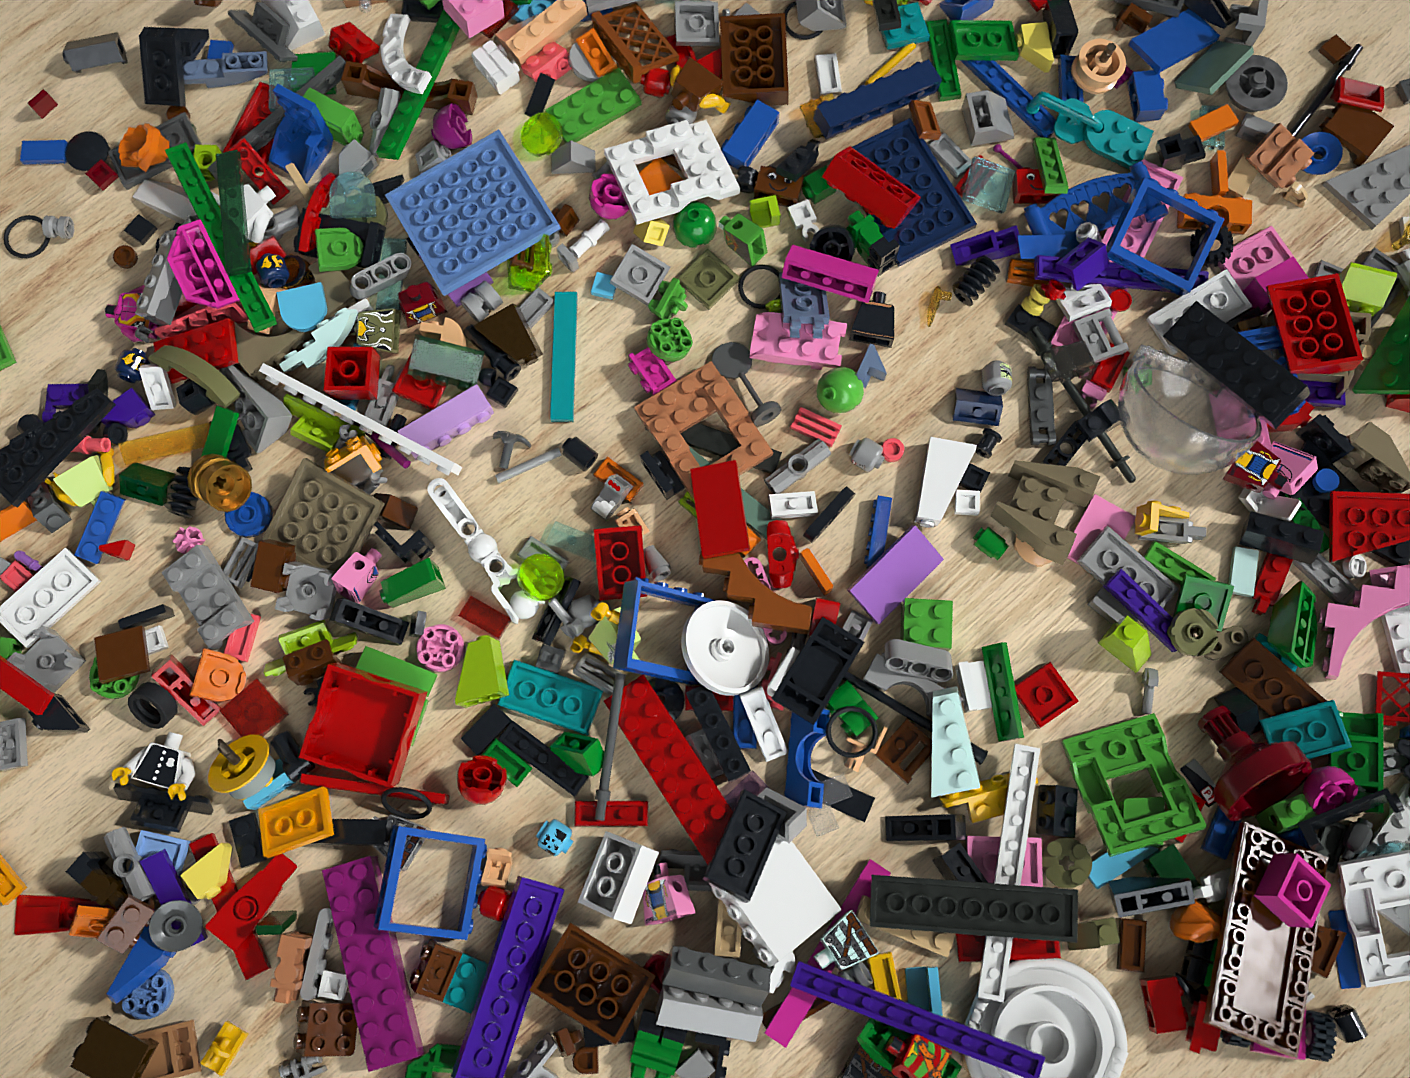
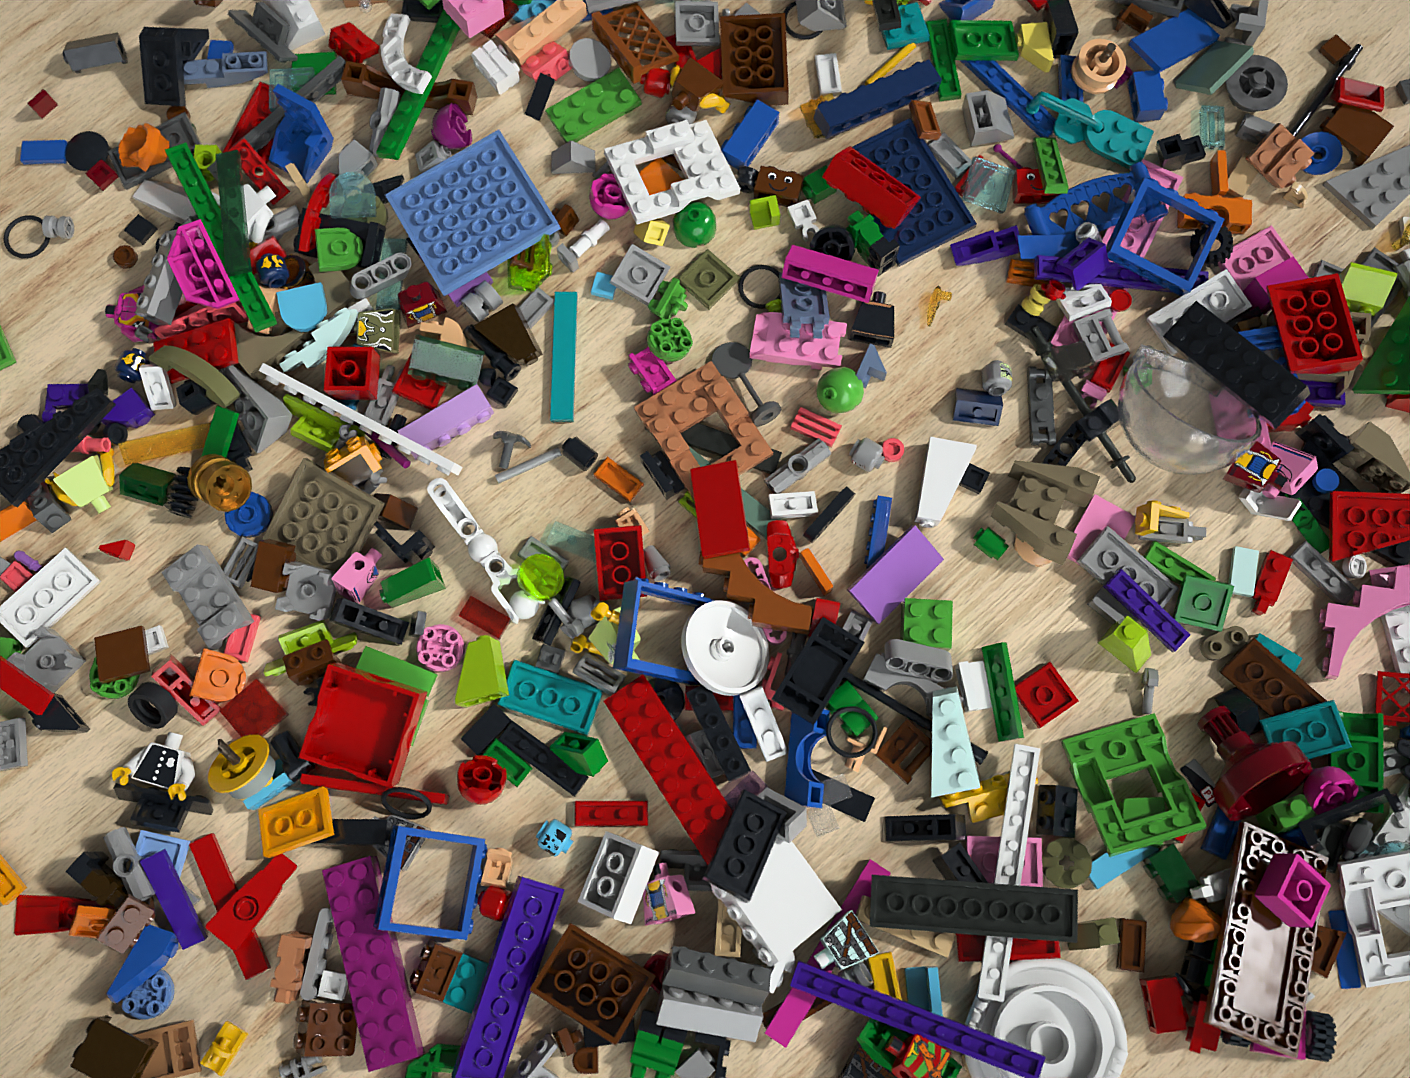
(99, 526): blue plate -> none
(146, 617): black tile -> none
(175, 939): dark grey dish -> none
(187, 539): bright pink gear -> none
(209, 872): light yellow slope -> none
(247, 840): black plate -> none
(276, 922): dark green tile -> none
(338, 118): bright green window -> none
(541, 134): clear neon green tile -> none
(596, 53): orange slope -> none
(603, 793): dark grey bar -> none
(611, 496): light grey leg -> none
(744, 238): bright green torso -> none
(782, 671): white tile -> none
(799, 161): black hinge -> none
(967, 502): white plate -> none
(975, 280): black piece -> none
(987, 443): black bush -> none
(1149, 894): black slope -> none
(1180, 632): olive plate -> none
(1213, 123): orange tile -> none
(1281, 537): black brick -> none
(1295, 626): green wedge -> none
(1348, 1023): black beam -> none

